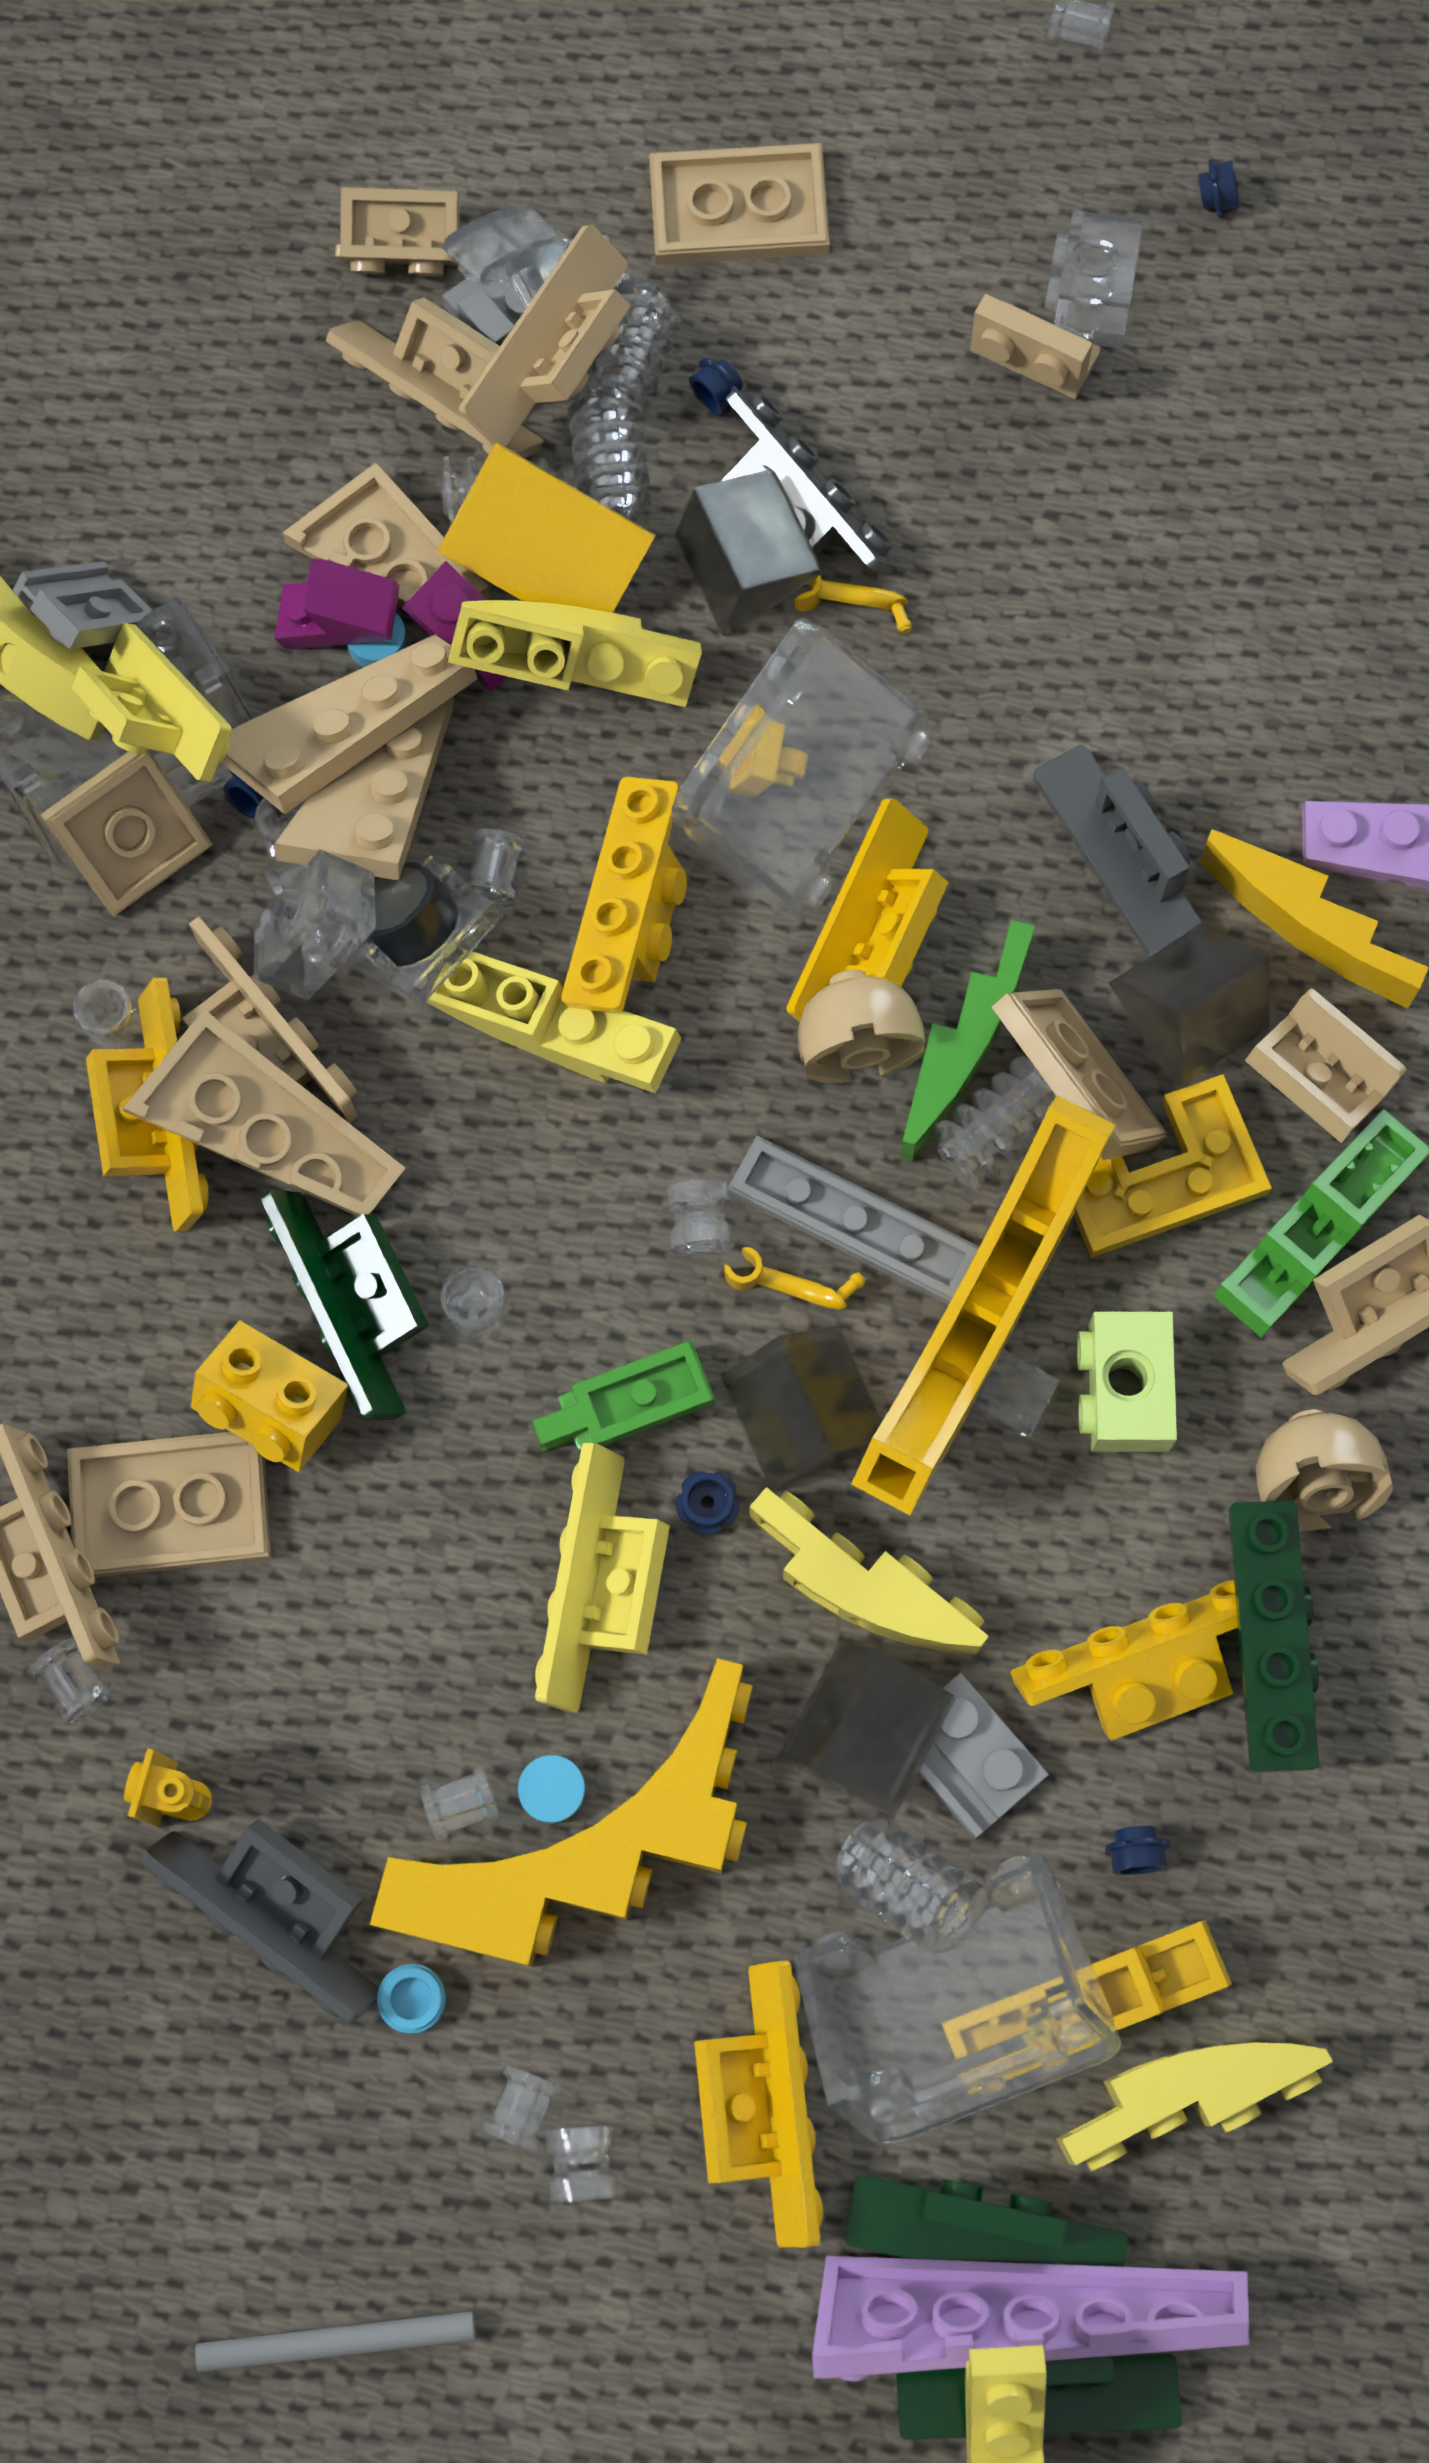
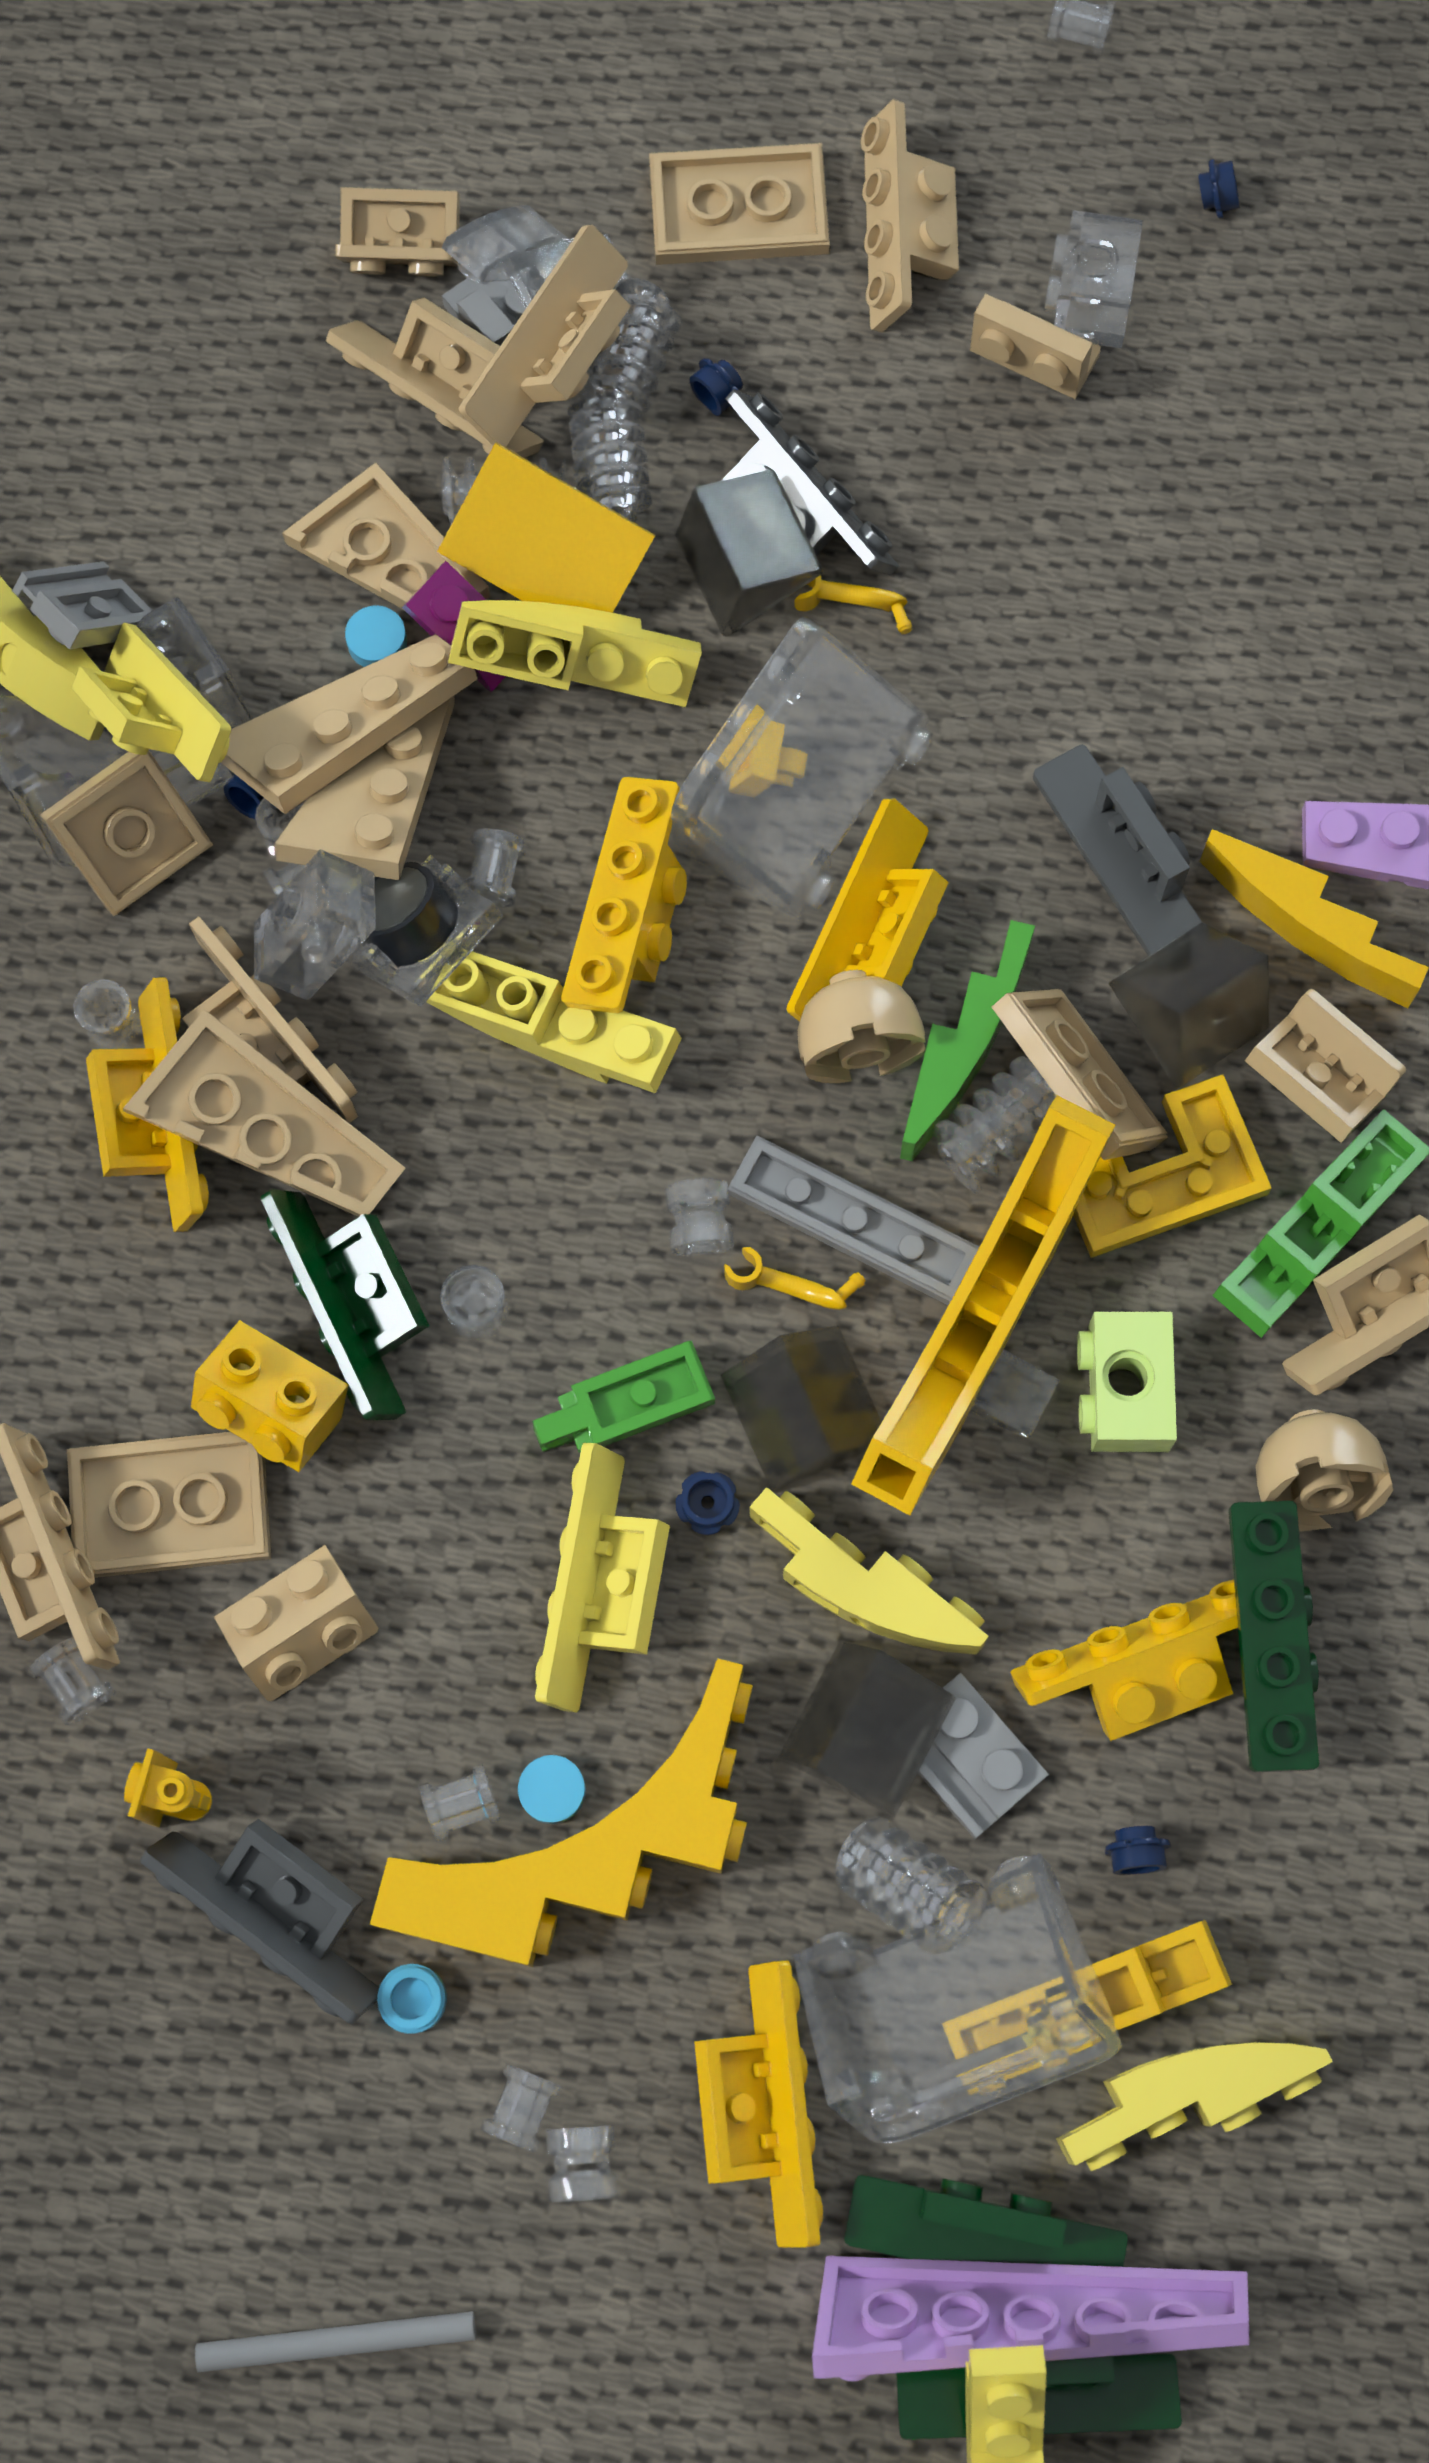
(296, 1624): none -> tan bracket
(336, 607): magenta slope -> none
(907, 216): none -> tan bracket

